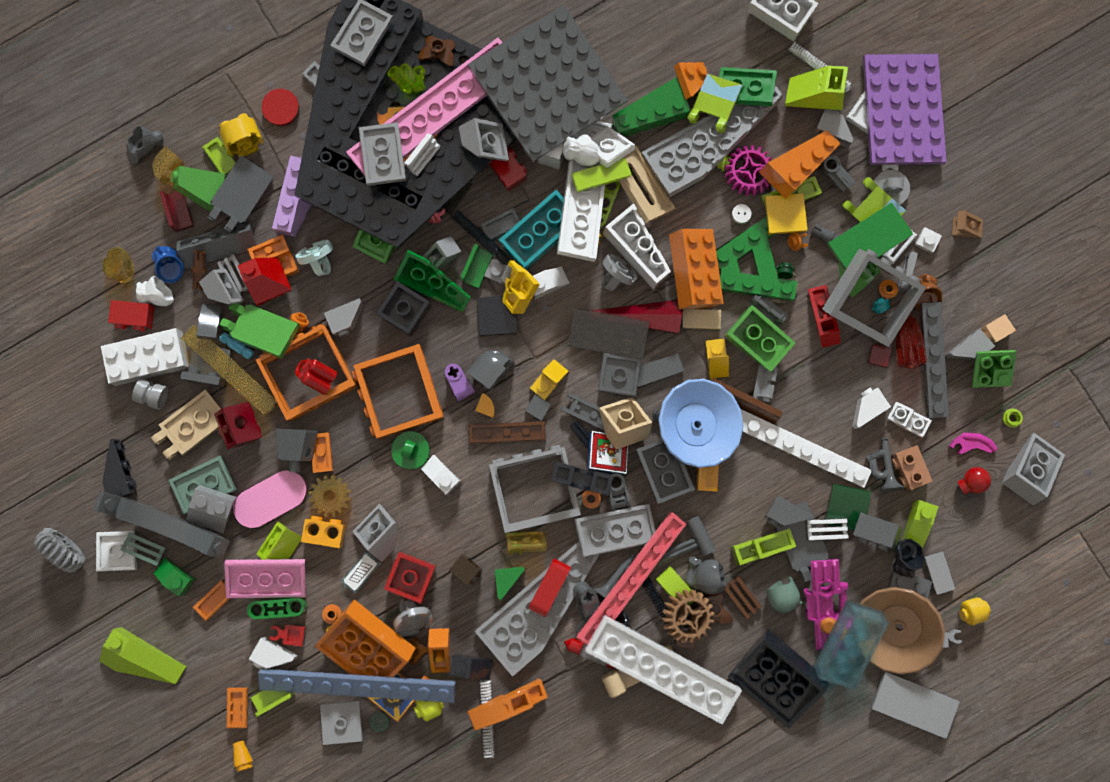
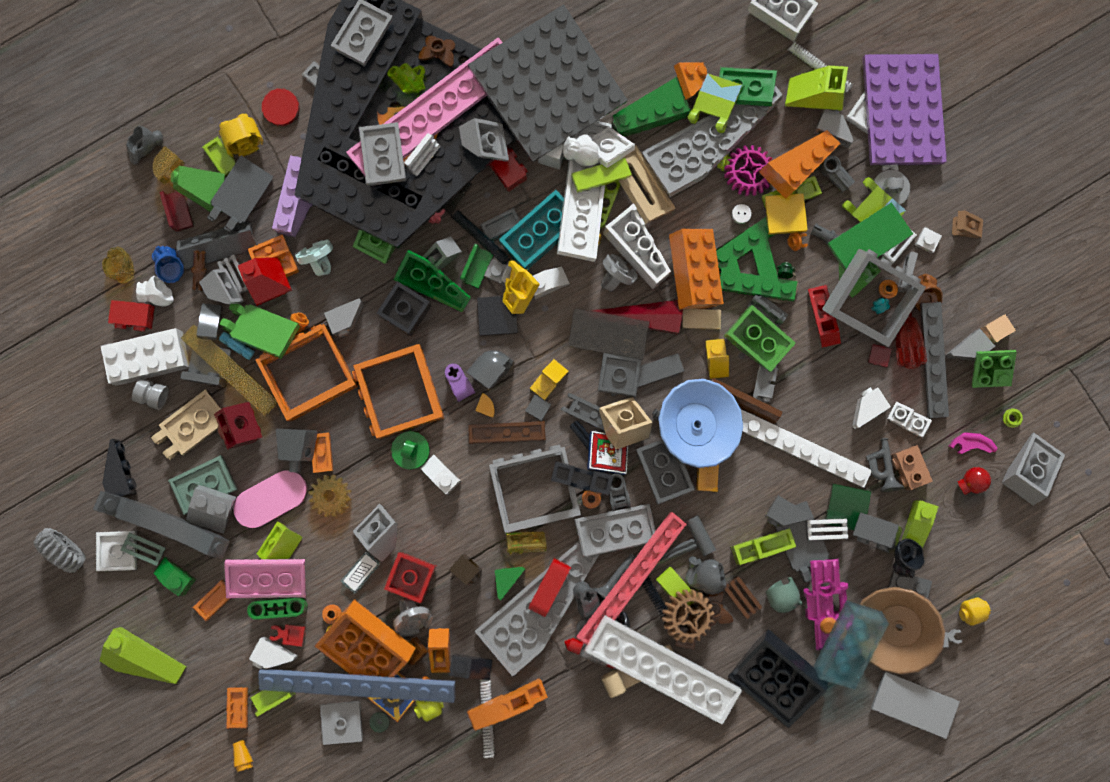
(315, 375): red piece -> none
(323, 536): light orange brick -> none
(939, 573): light grey tile -> none

